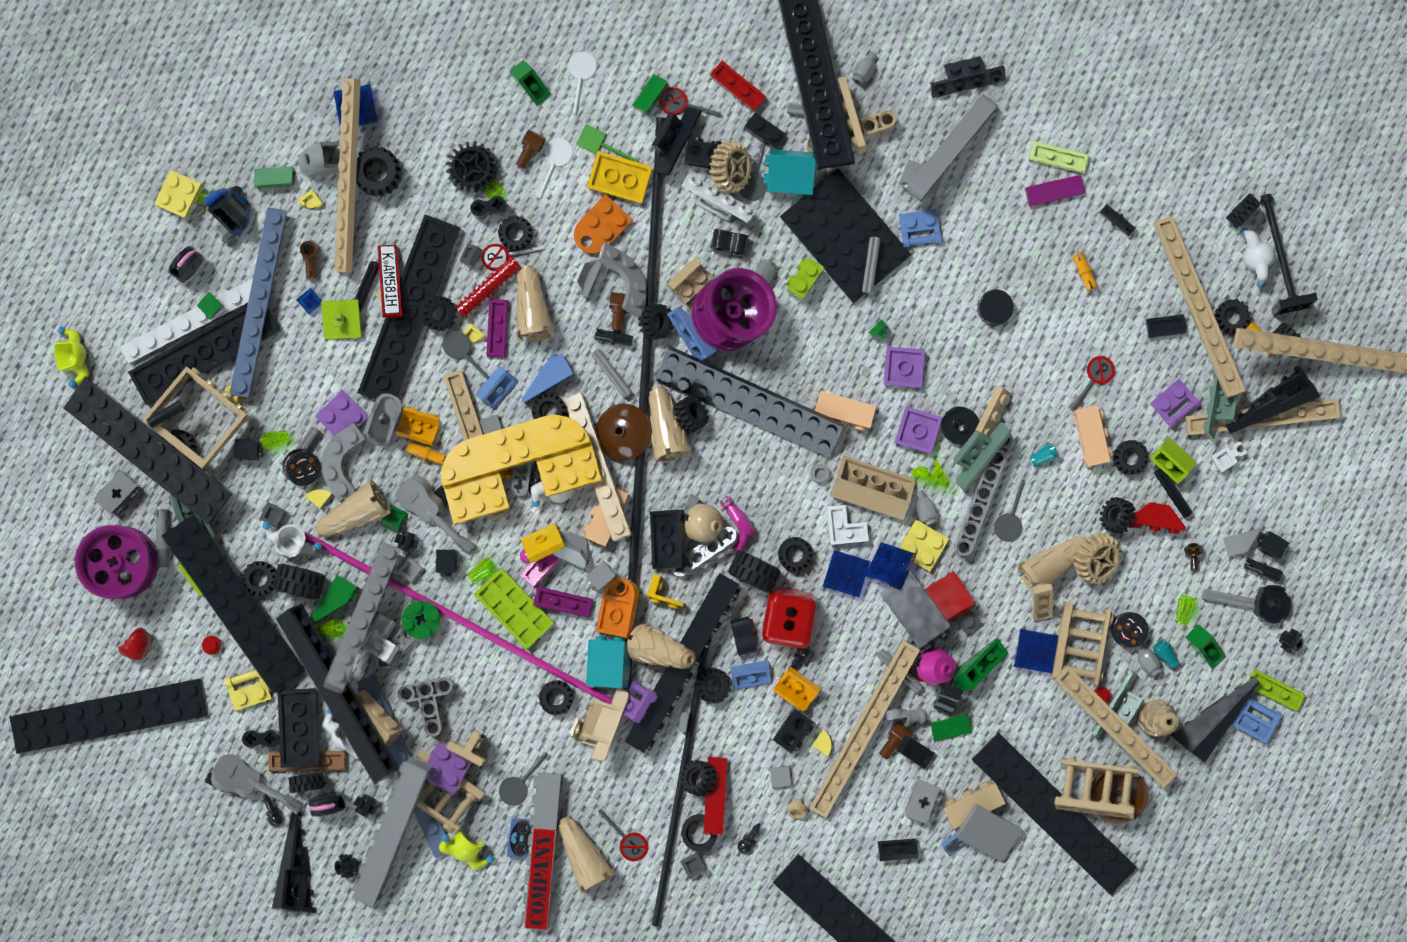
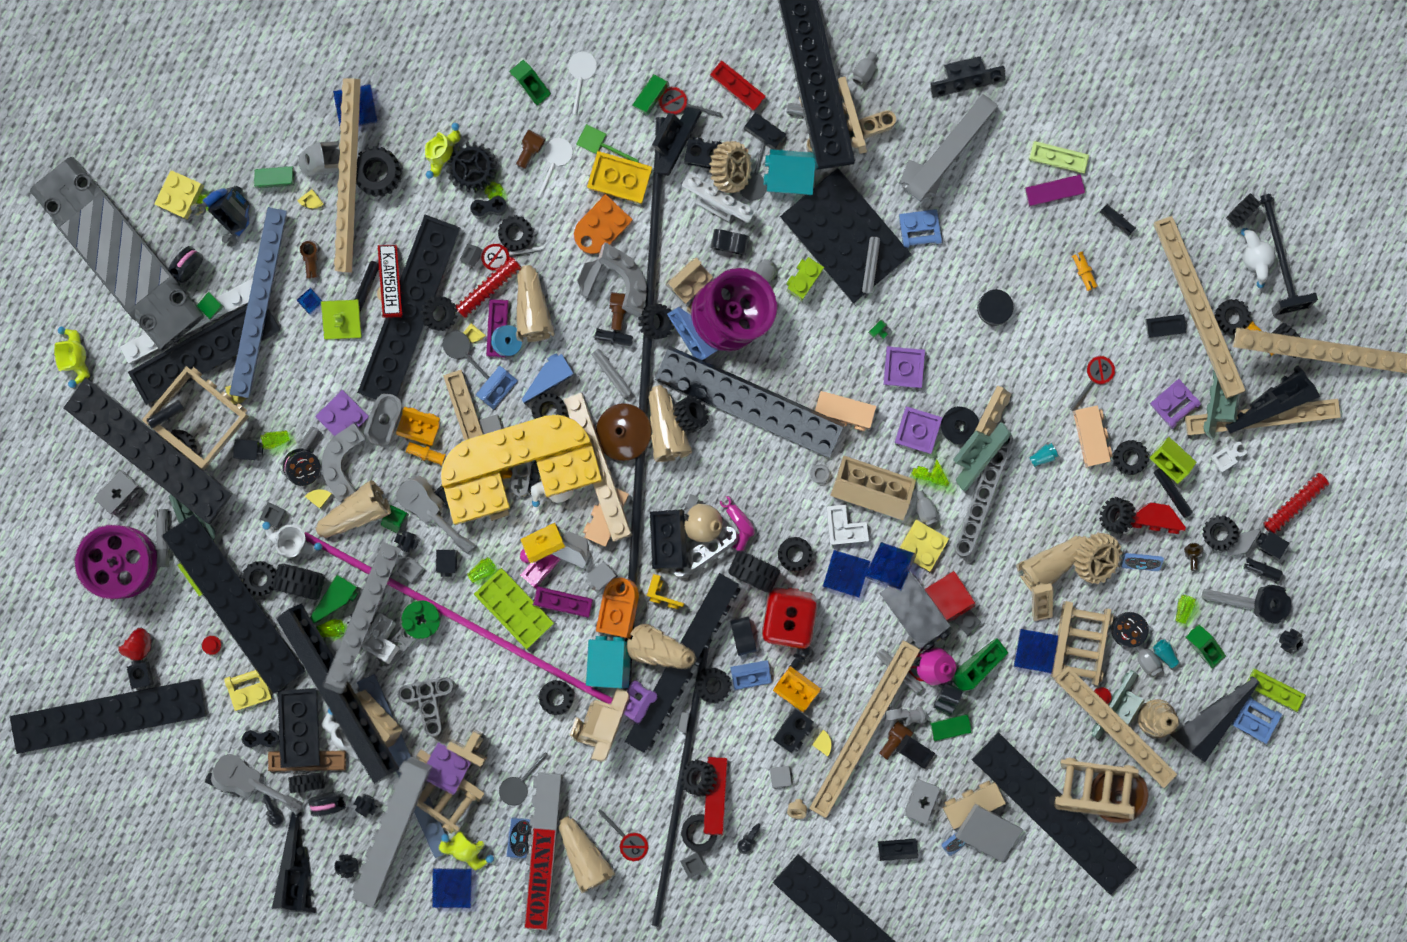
(116, 253): none -> panel
(147, 678): none -> black brick
(440, 149): none -> neon yellow piece
(452, 888): none -> clear blue plate
(499, 344): none -> dark azure piece
(1009, 526): dark grey piece -> none
(1142, 562): none -> slope
(1220, 544): none -> black tyre
(1296, 503): none -> red piece

